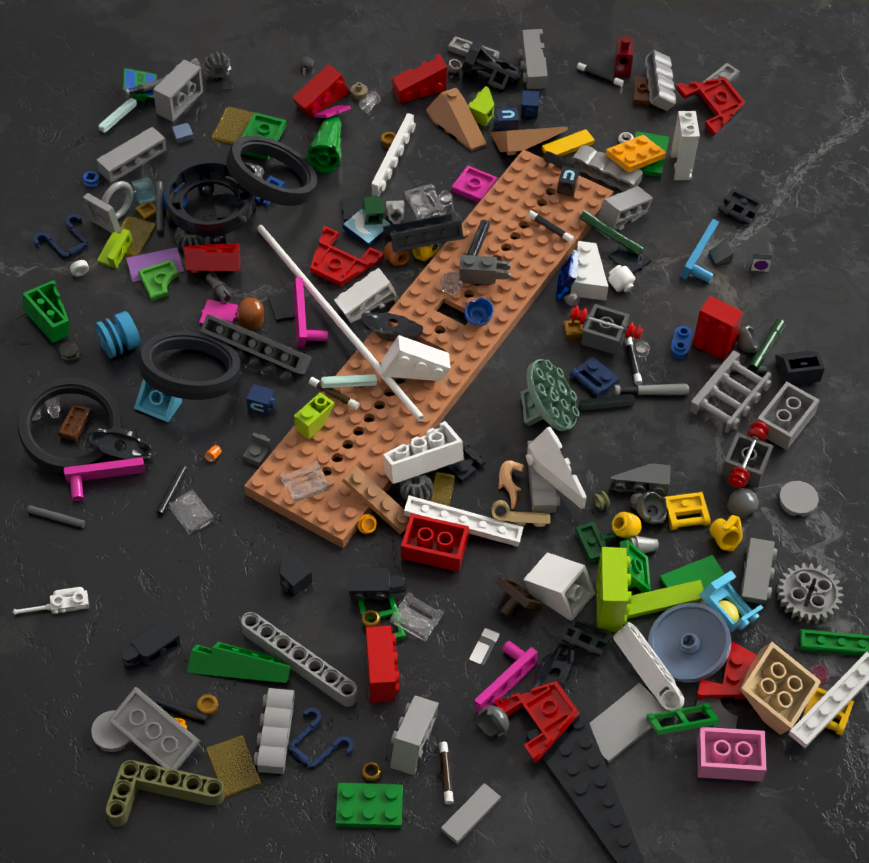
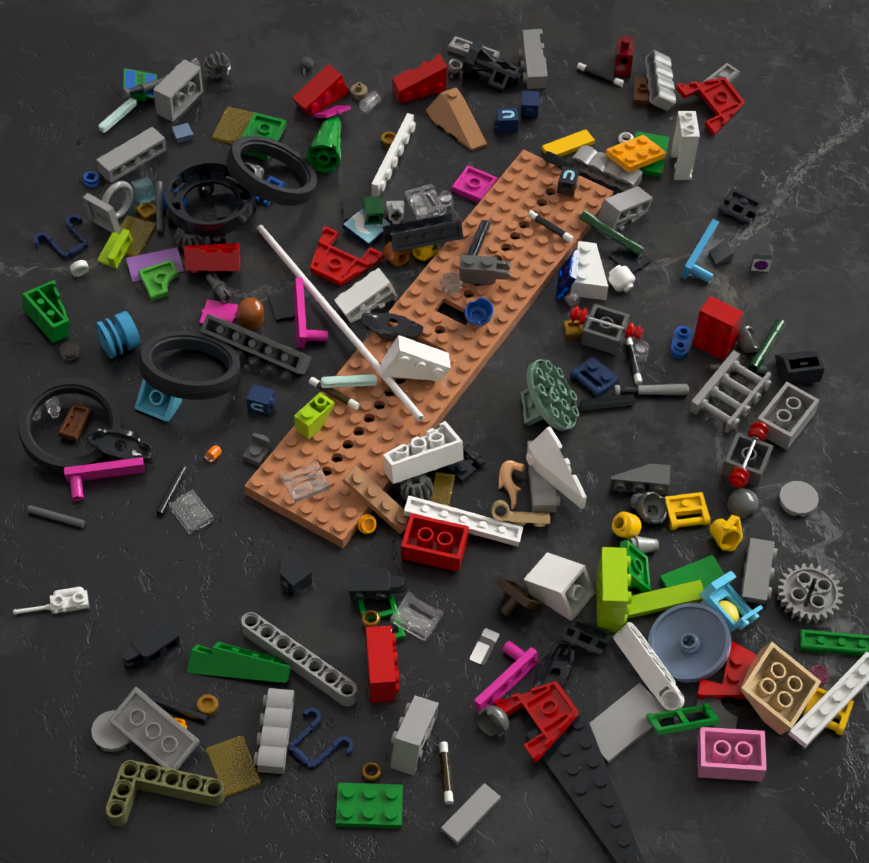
(482, 107): lime slope -> none
(523, 139): medium nougat wedge -> none
(592, 540): dark green plate -> none
(601, 500): olive bush -> none

